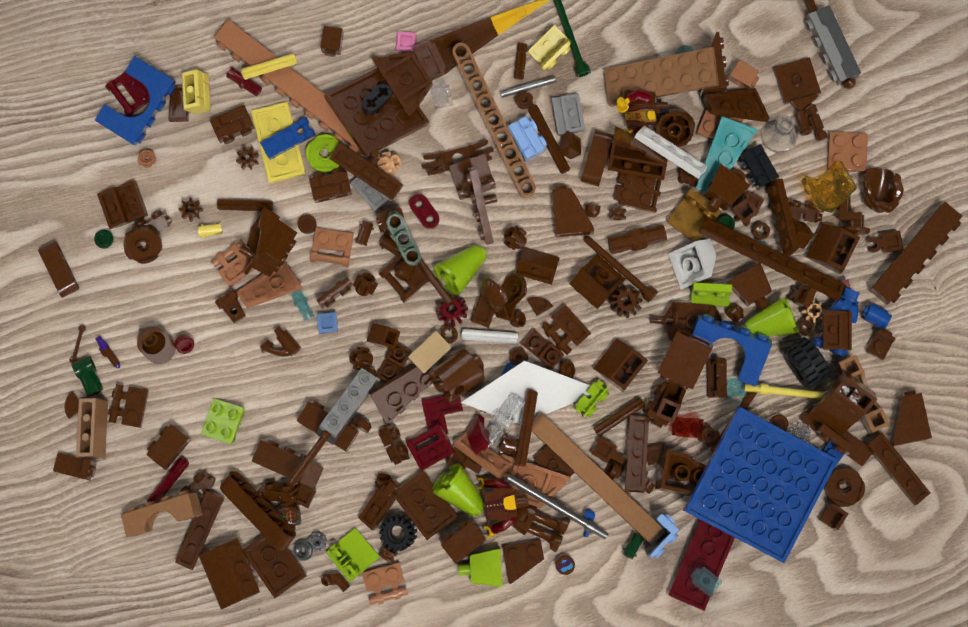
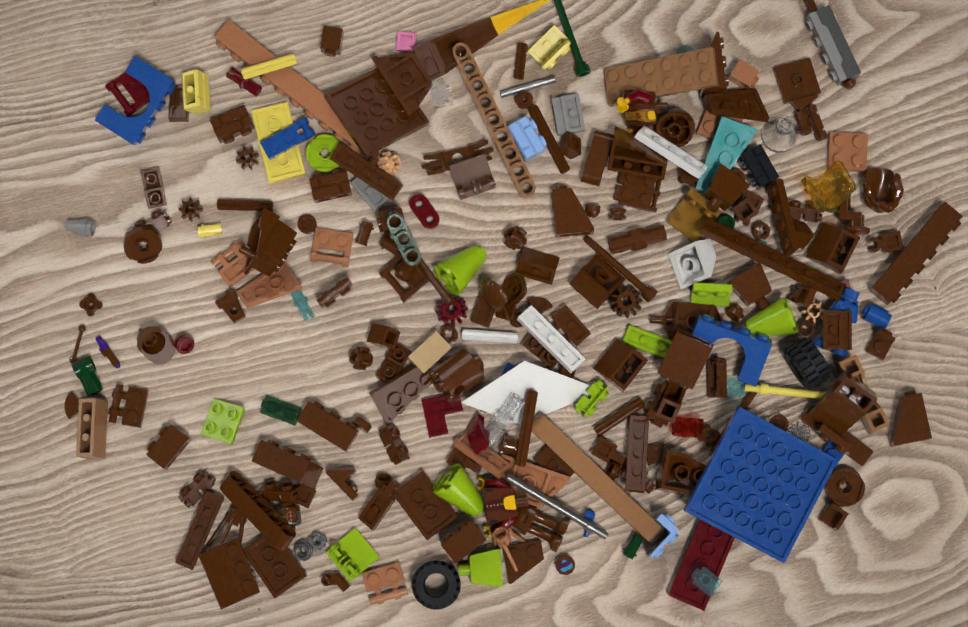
(58, 269): reddish brown beam -> none
(74, 466): reddish brown bracket -> none
(83, 227): none -> light grey cone
(90, 299): none -> reddish brown plate
(103, 239): dark green plate -> none
(122, 204): reddish brown slope -> none
(141, 520): medium nougat arch -> none
(146, 163): nougat plate -> none
(153, 187): none -> reddish brown slope
(168, 481): dark red axle -> none
(233, 517): none -> reddish brown plant
(280, 410): none -> clear green hinge
(286, 340): reddish brown plant -> none
(327, 323): medium blue plate -> none
(339, 416): light grey piece -> none
(340, 477): none -> reddish brown slope
(365, 284): reddish brown gear -> none
(373, 97): black beam -> none
(387, 554): reddish brown bush -> none
(408, 527): black tyre -> none
(420, 577): none -> black tyre
(433, 452): dark red plate -> none
(477, 198): reddish brown plate -> none
(502, 537): none -> nougat plant
(519, 352): reddish brown plate -> none
(550, 339): none -> white plate
(646, 341): none -> lime tile
(898, 469): reddish brown plate -> none

